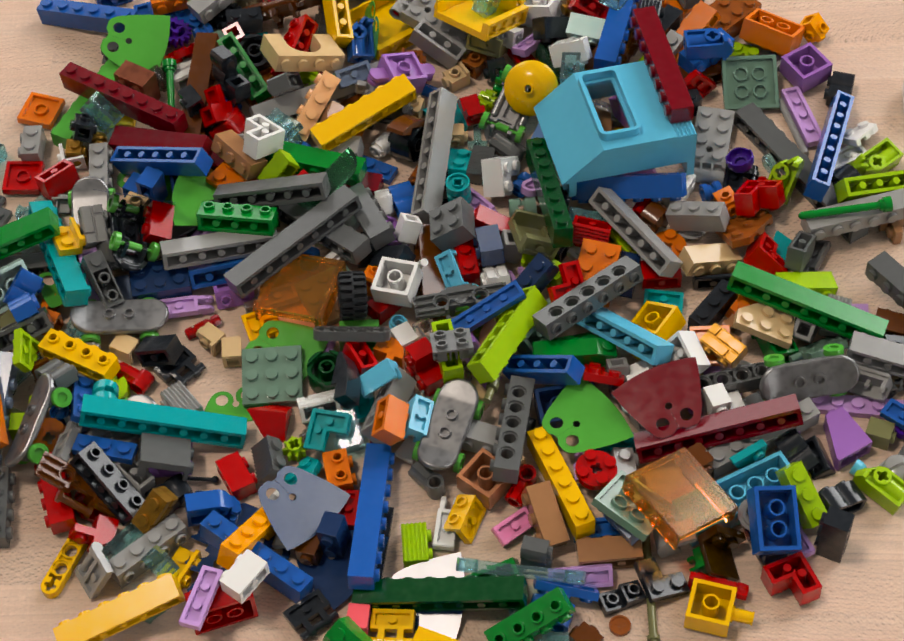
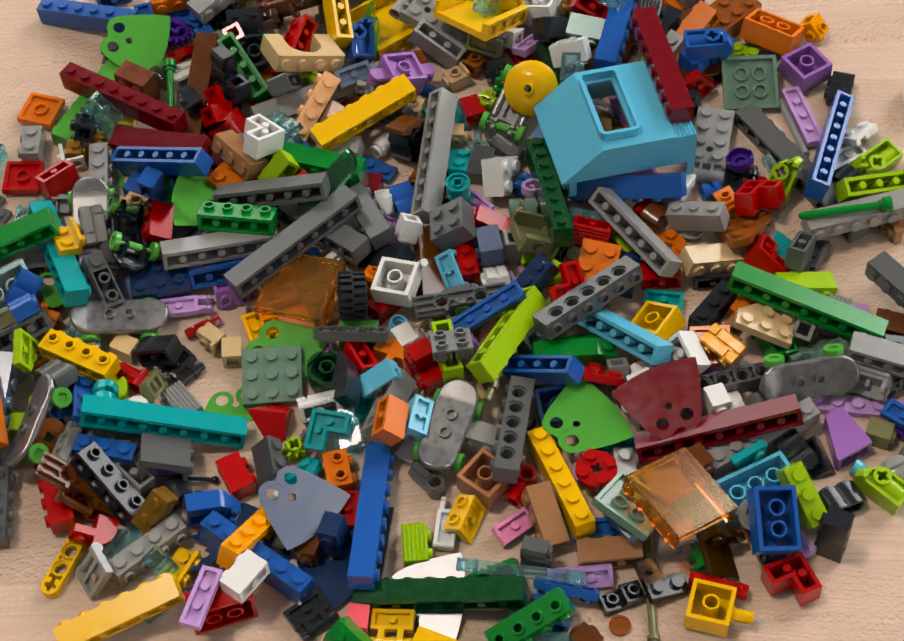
(152, 385): none -> olive plate

